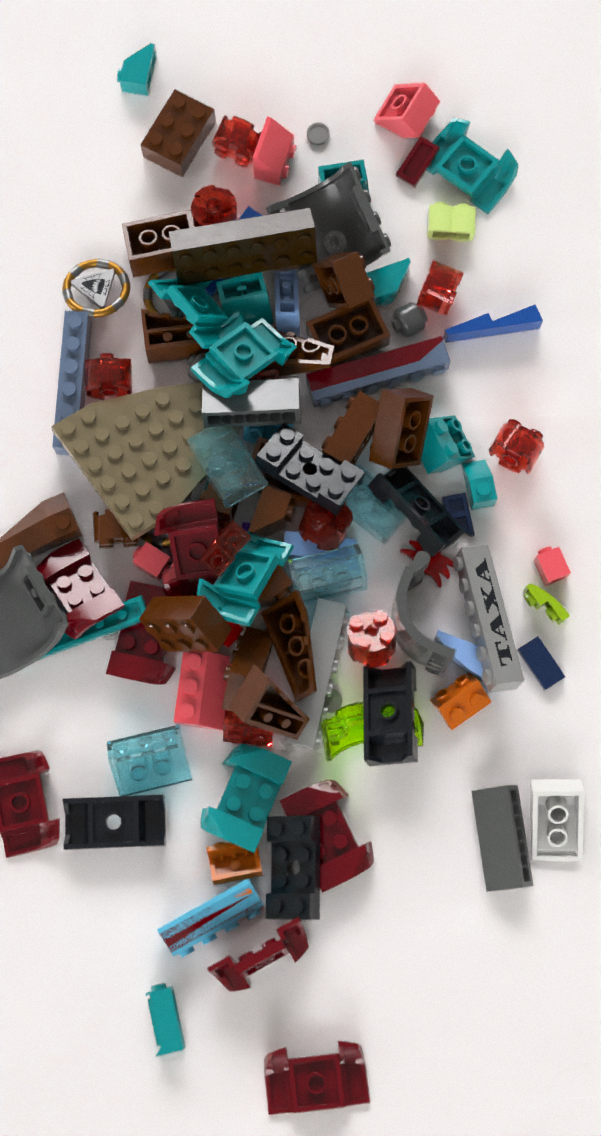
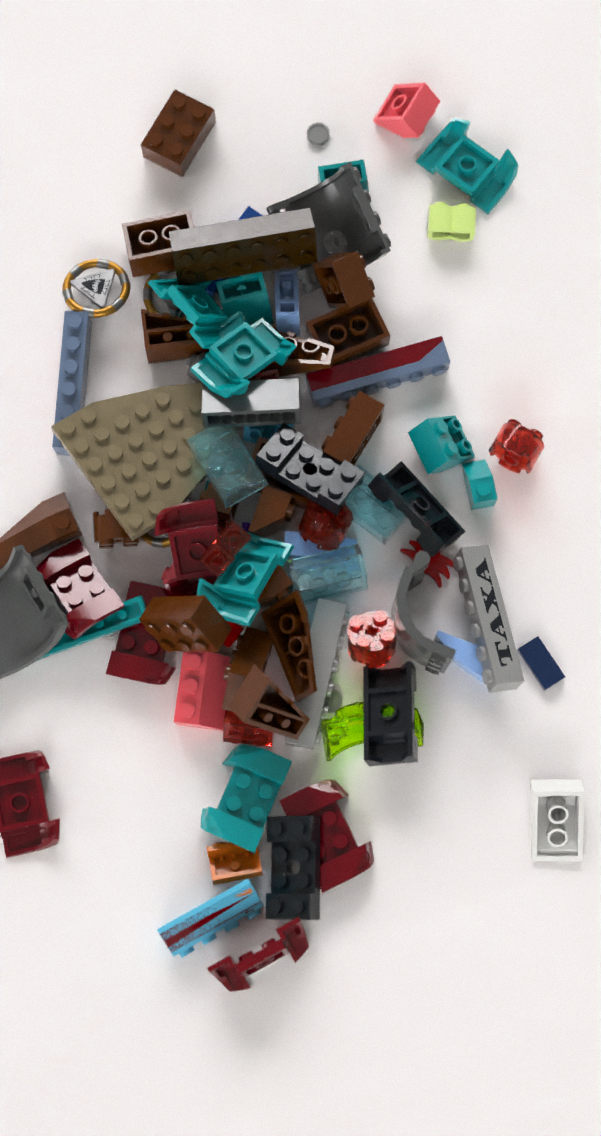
(108, 376): clear red brick -> none
(138, 71): teal slope -> none
(141, 822): black piece -> none
(149, 760): clear light blue slope -> none
(151, 560): coral brick -> none
(165, 1019): teal window -> none
(210, 200): clear red brick -> none
(236, 140): clear red brick -> none
(273, 153): coral slope -> none
(316, 1080): dark red piece -> none
(389, 281): teal slope -> none
(400, 428): reddish brown brick -> none
(409, 319): dark grey head -> none
(417, 161): dark red tile -> none
(439, 288): clear red brick -> none
(458, 508): dark blue tile -> none
(460, 700): orange bracket -> none
(483, 326): blue slope -> none
(502, 838): dark grey brick -> none
(538, 598): lime slope -> none
(551, 565): coral brick -> none

